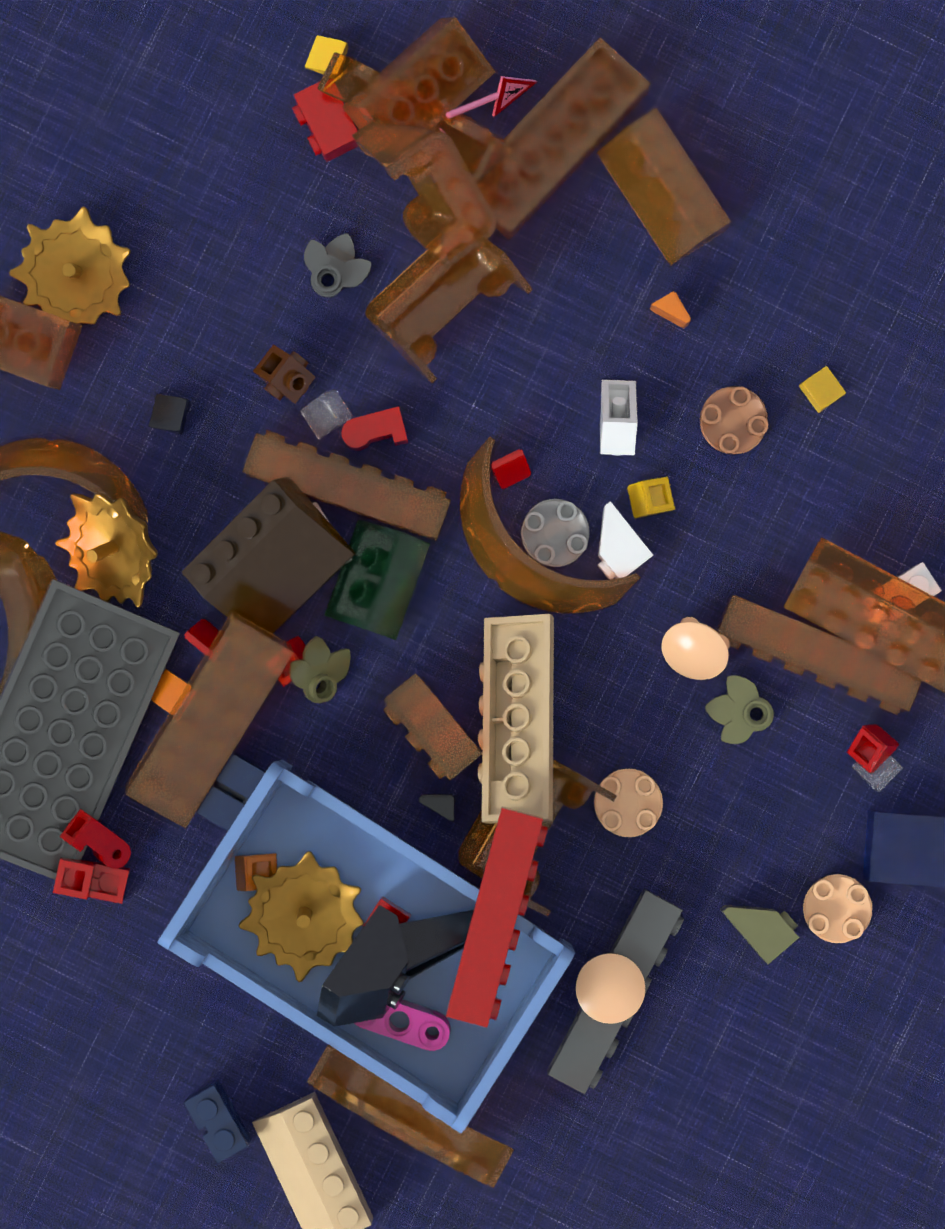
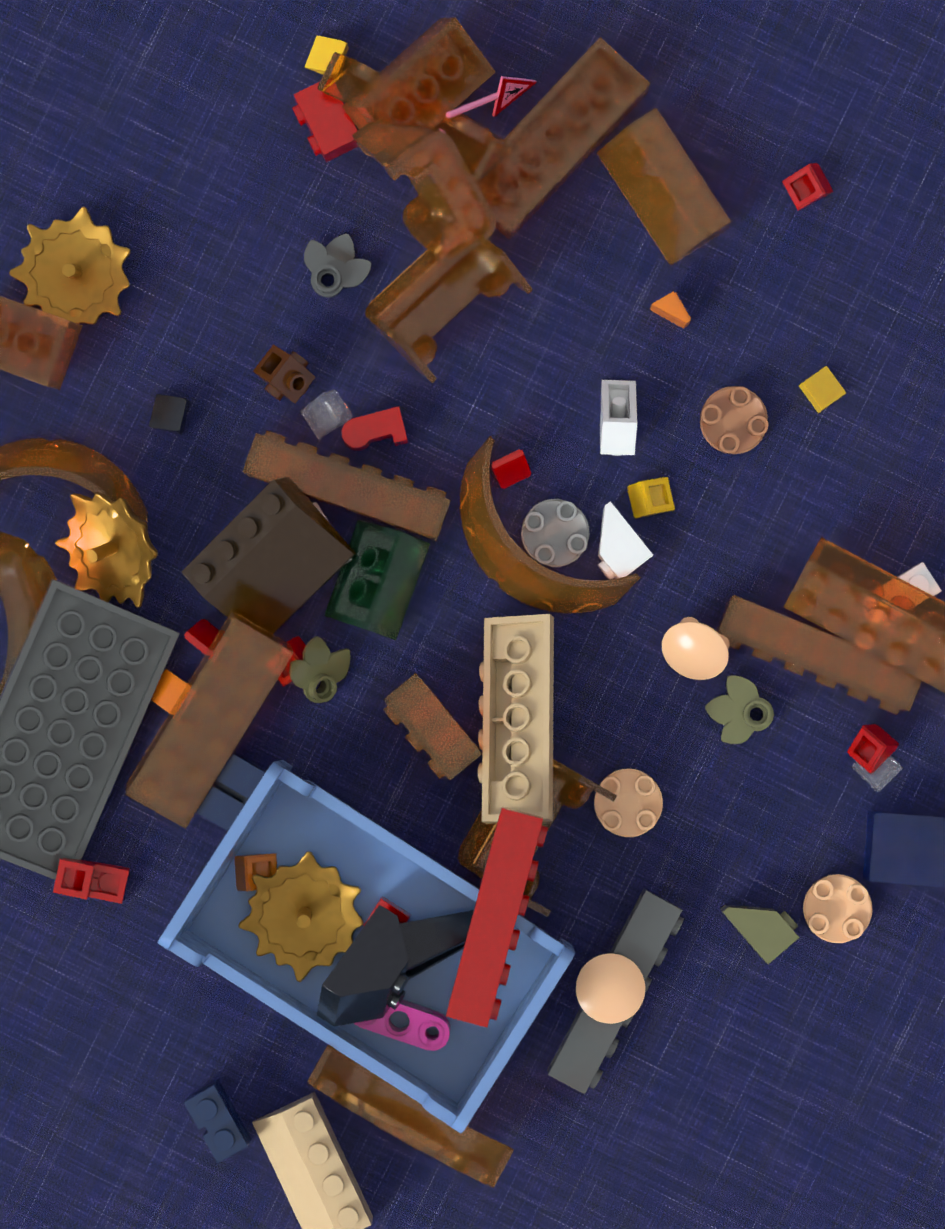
(105, 844): red leg -> none
(440, 803): black slope -> none
(807, 185): none -> red slope

